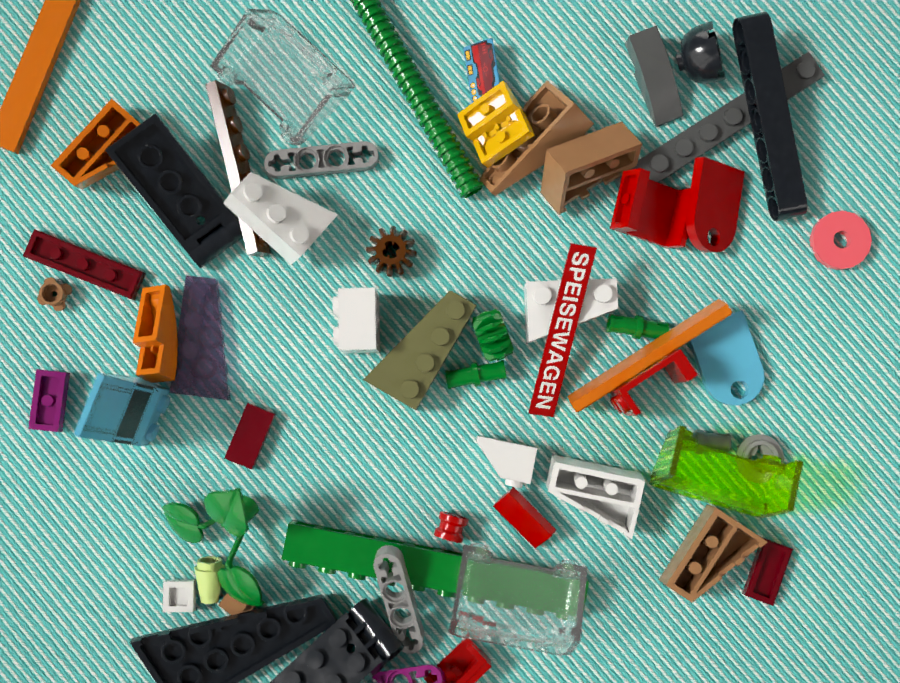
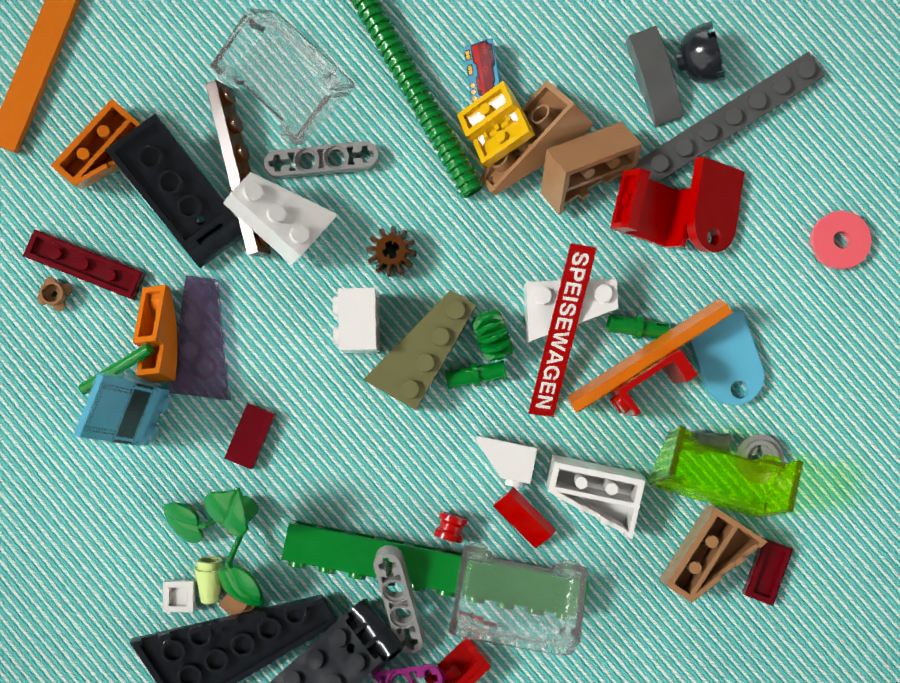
(49, 400): magenta plate -> none
(120, 366): none -> green bar
(769, 116): black beam -> none

